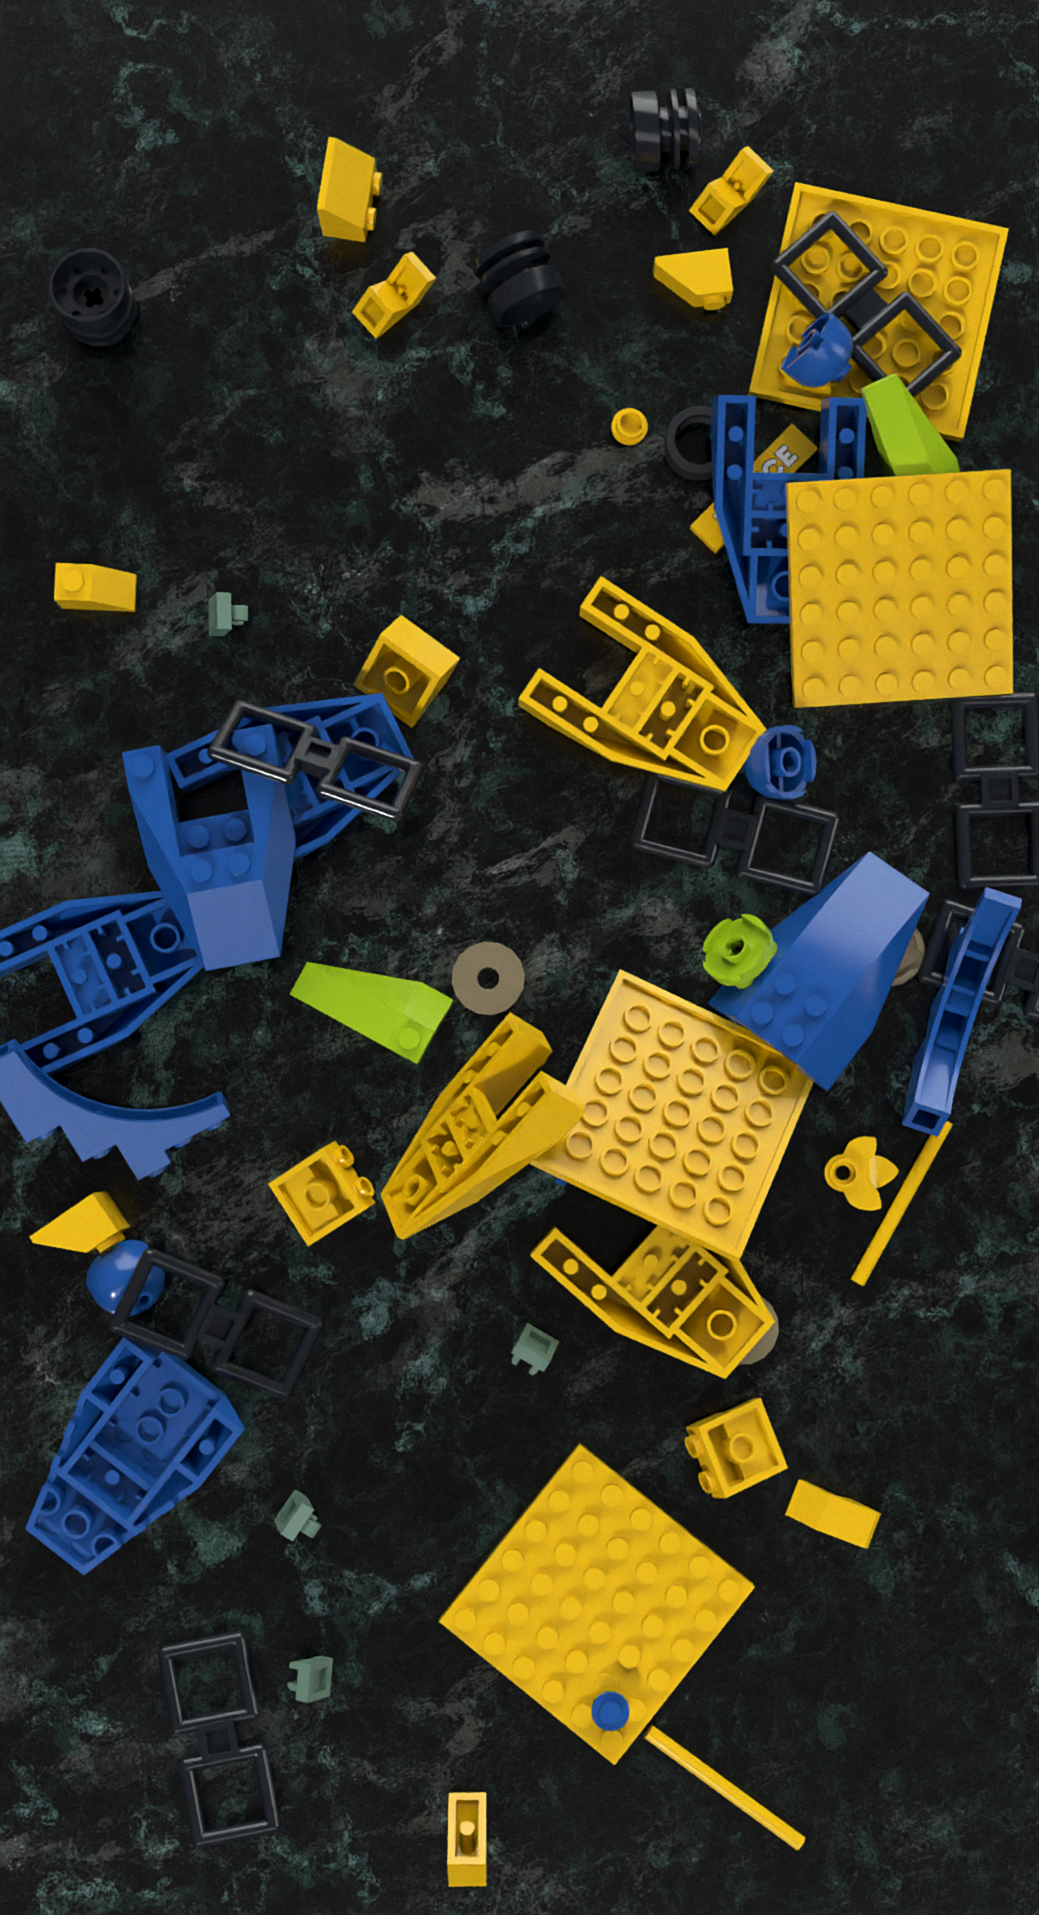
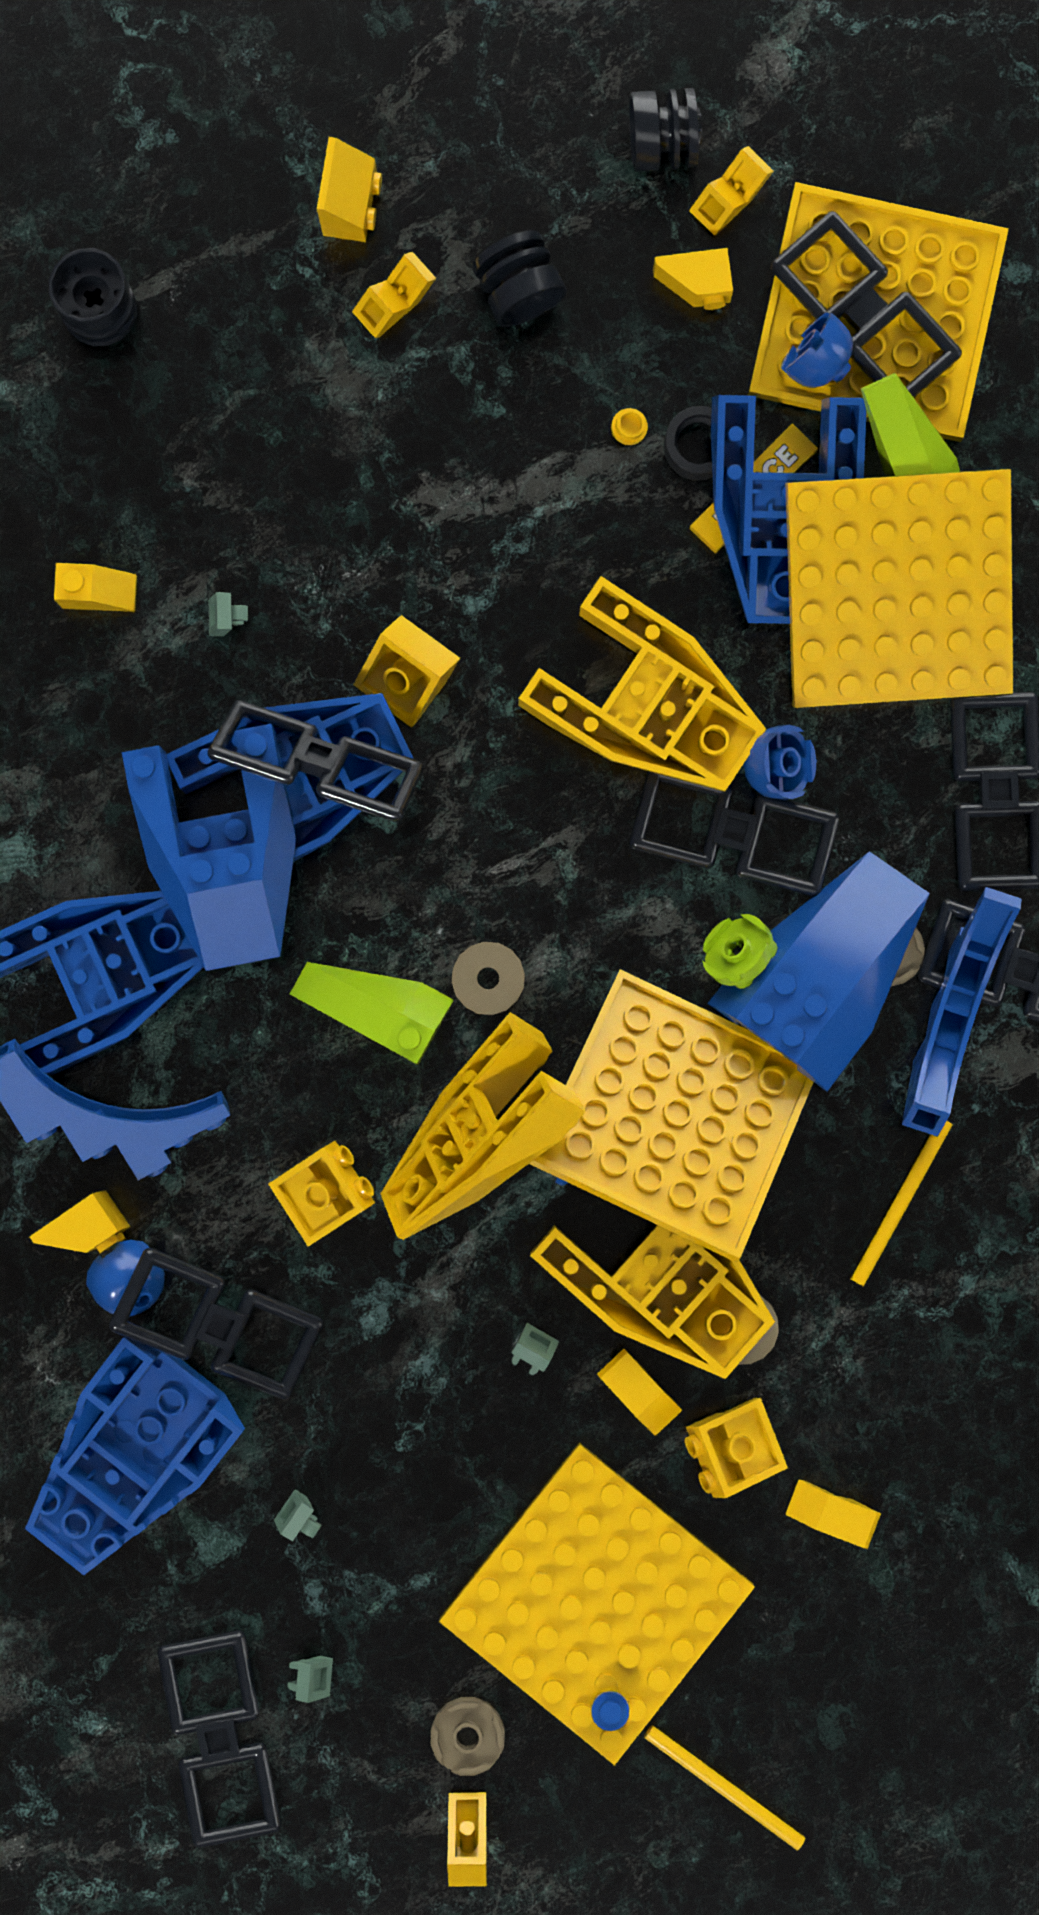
(461, 1714): none -> dark tan tile
(639, 1392): none -> yellow slope
(865, 1173): yellow plate -> none

